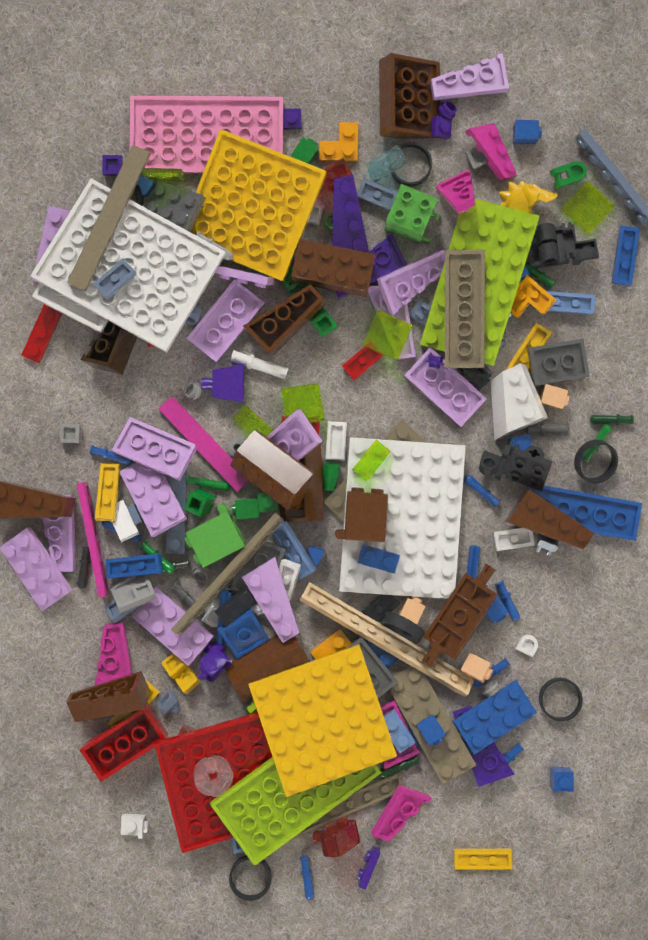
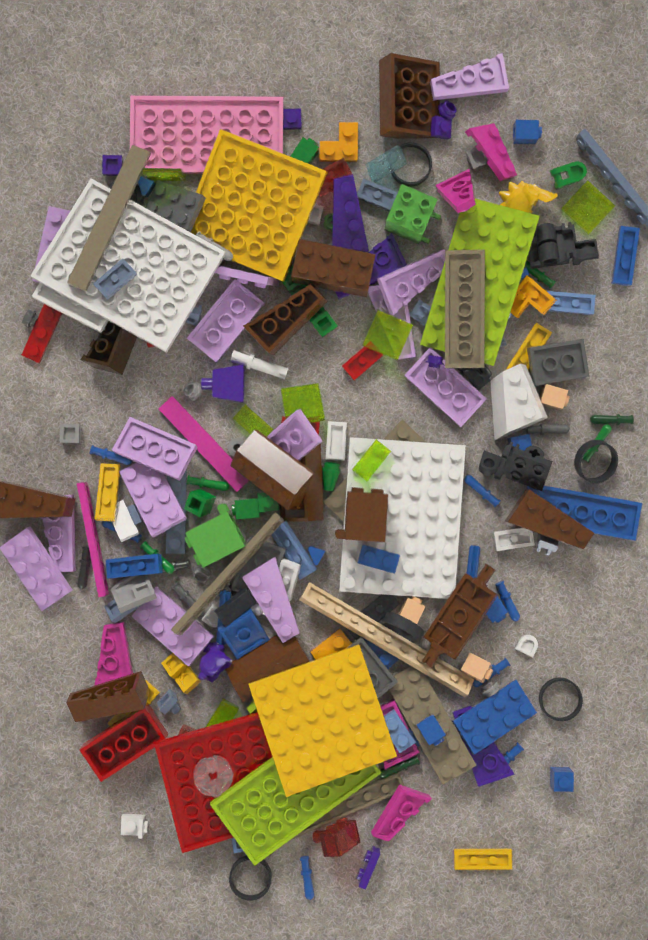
(30, 318): none -> dark grey plate
(224, 712): none -> clear neon green tile

